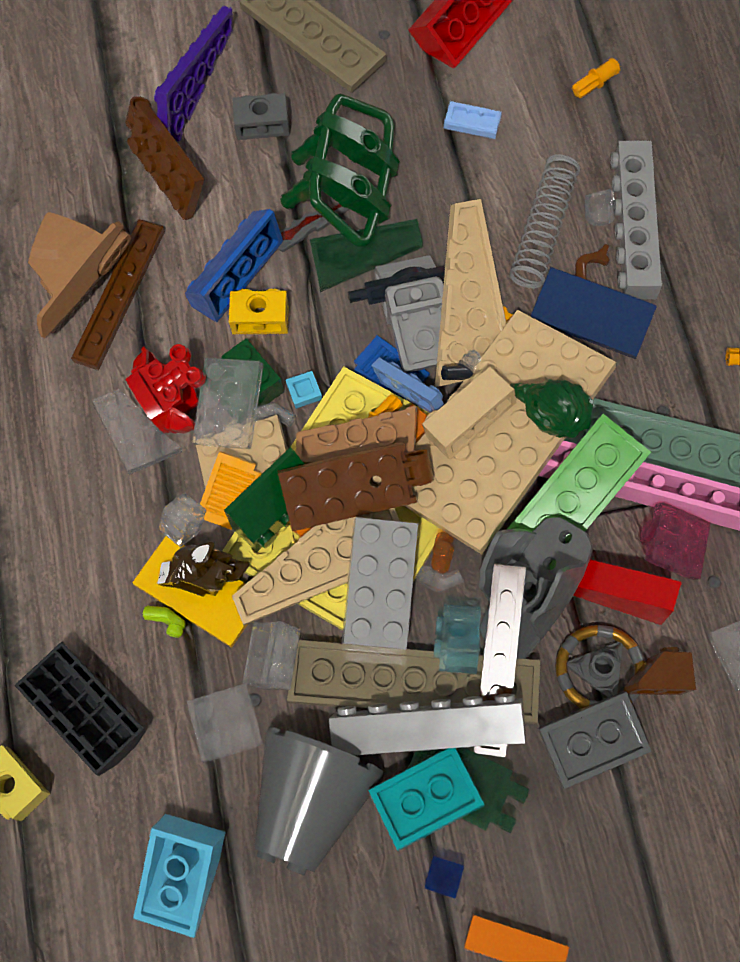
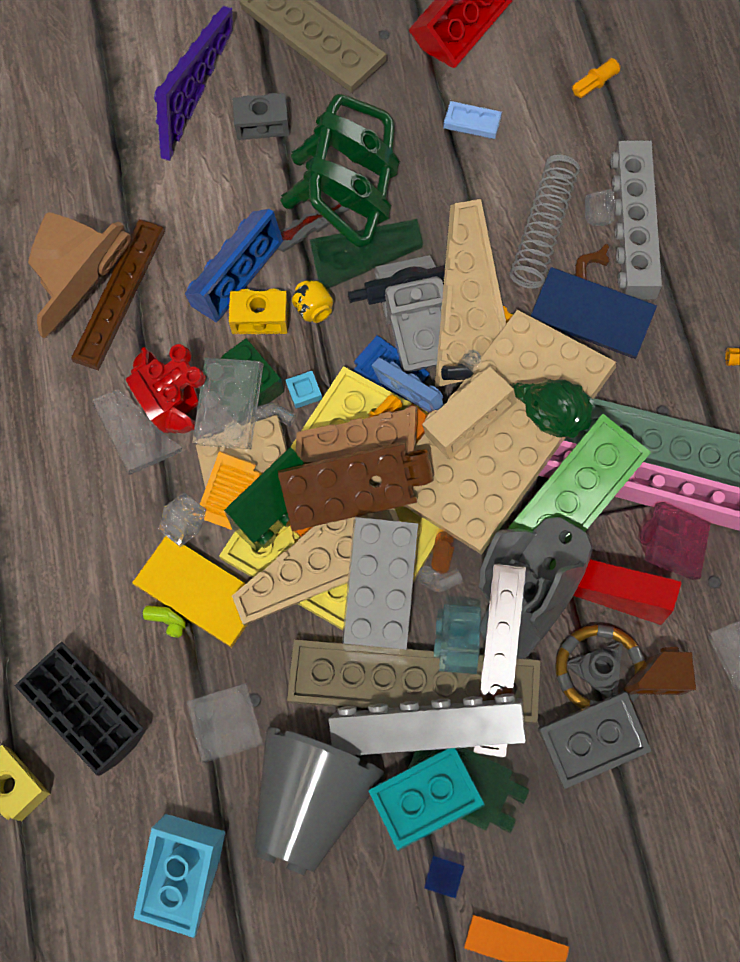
(163, 158): reddish brown hinge -> none
(201, 569): dark brown piece -> none
(271, 655): clear hinge -> none
(312, 301): none -> yellow head

